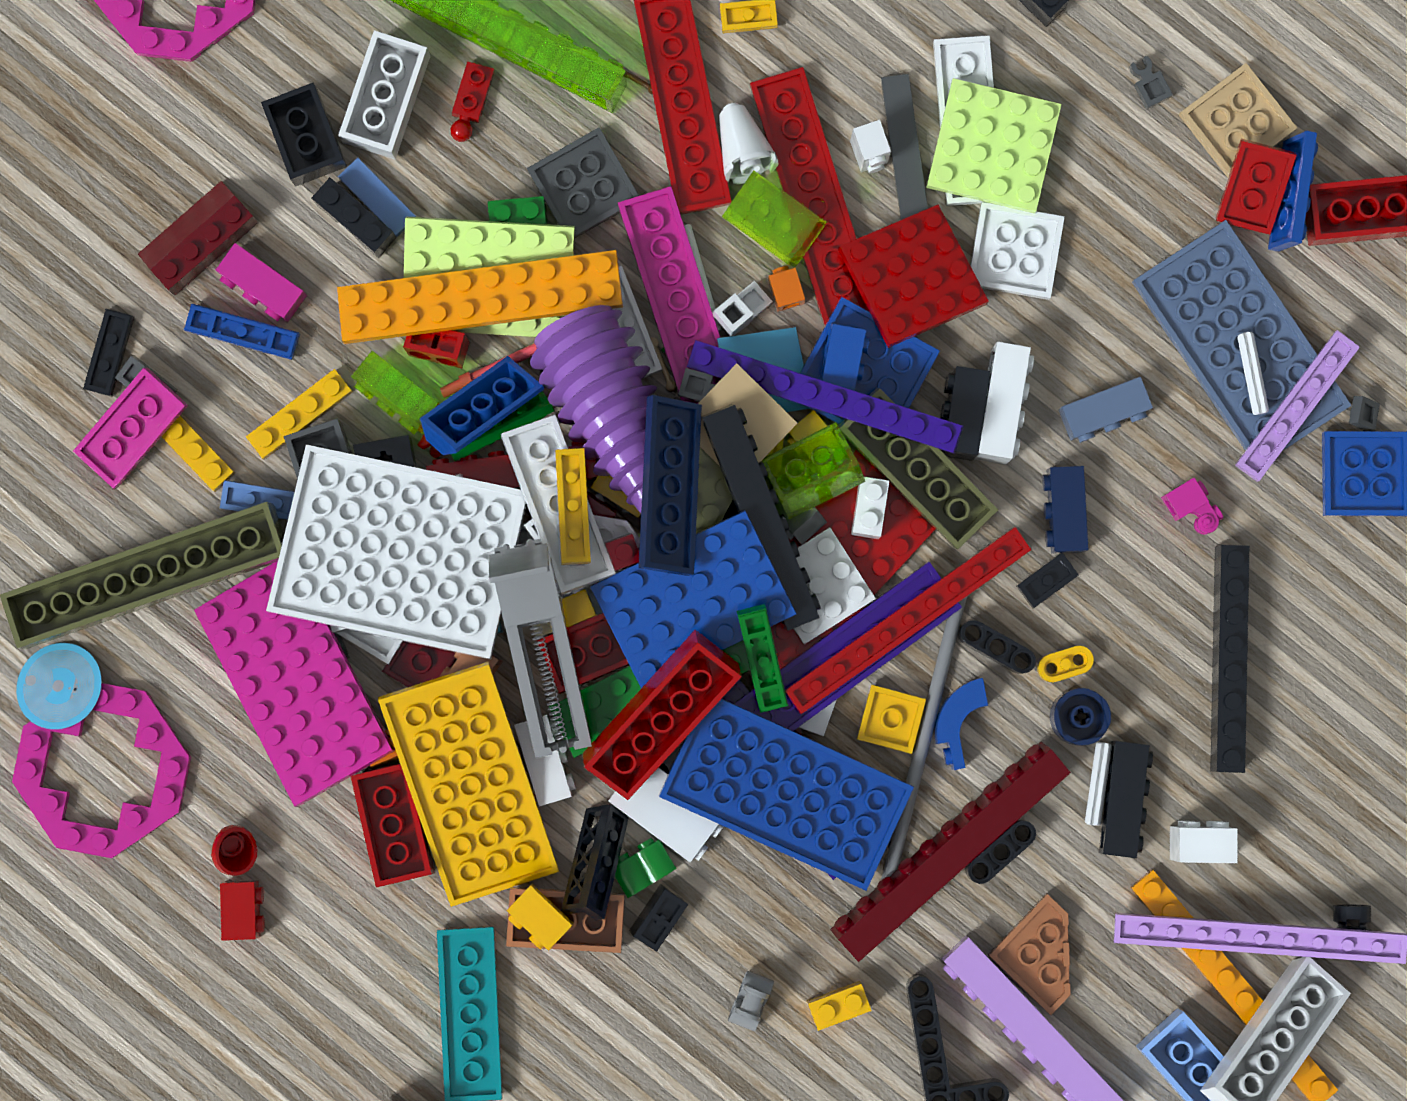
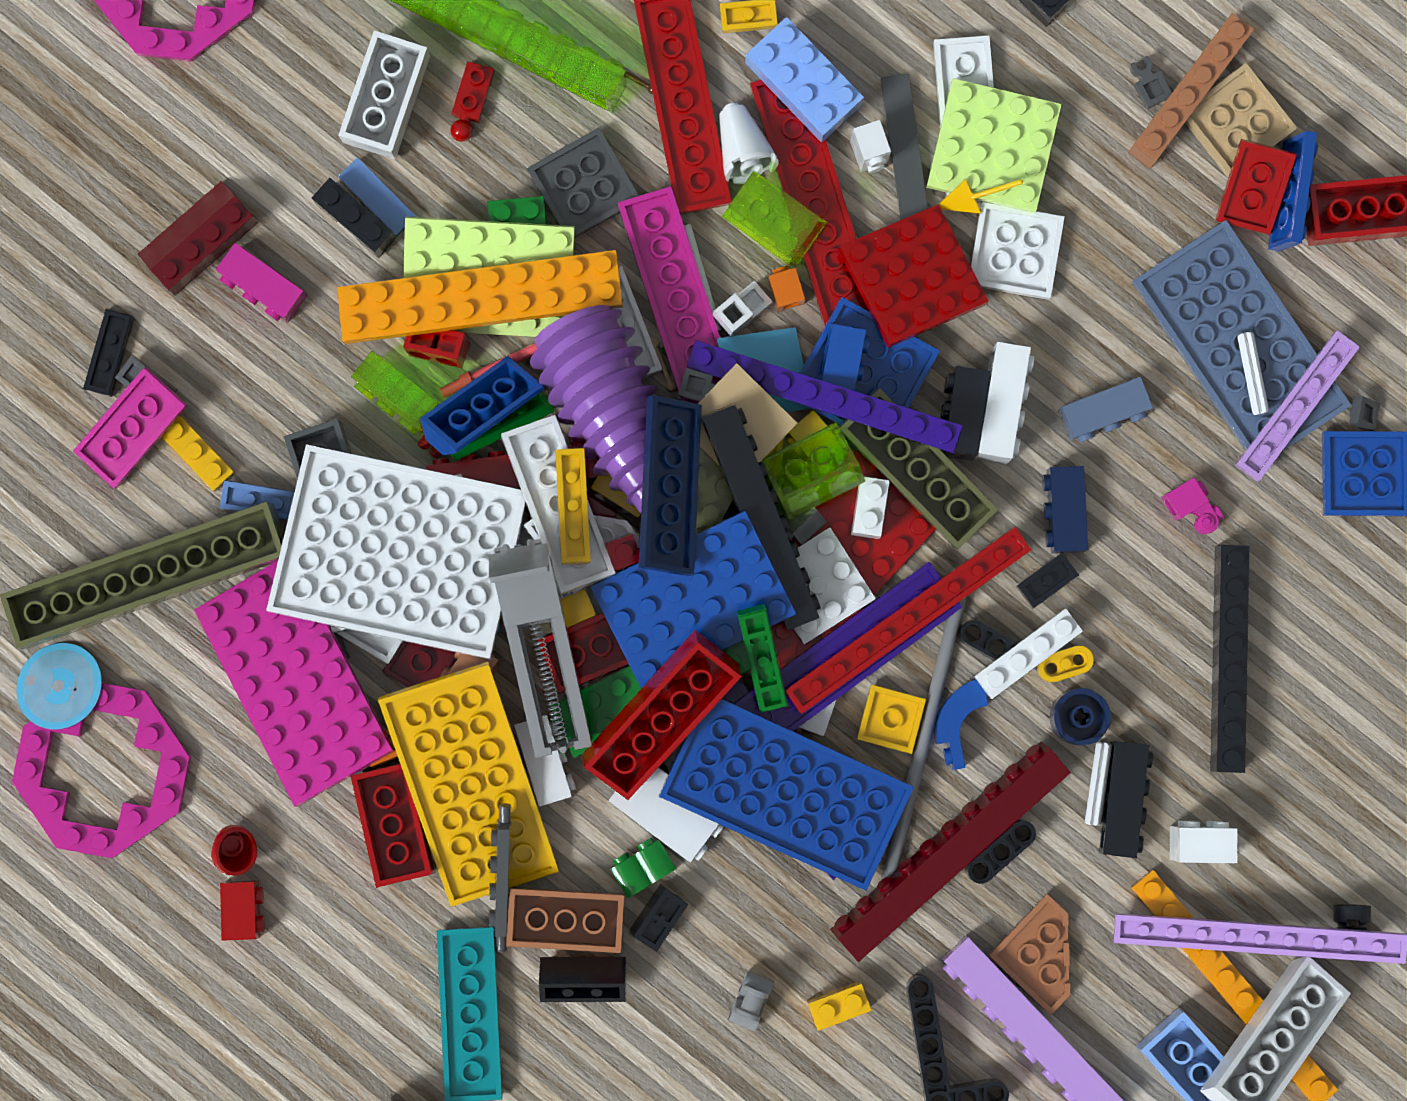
(242, 331): blue plate -> none
(299, 413): yellow plate -> none
(304, 134): black brick -> none
(398, 448): black brick -> none
(499, 865): none -> dark grey plate
(539, 918): yellow brick -> none
(582, 979): none -> black brick
(600, 859): black fence -> none
(804, 79): none -> light blue brick
(965, 201): none -> yellow piece
(1028, 653): none -> white plate
(1191, 90): none -> nougat arch

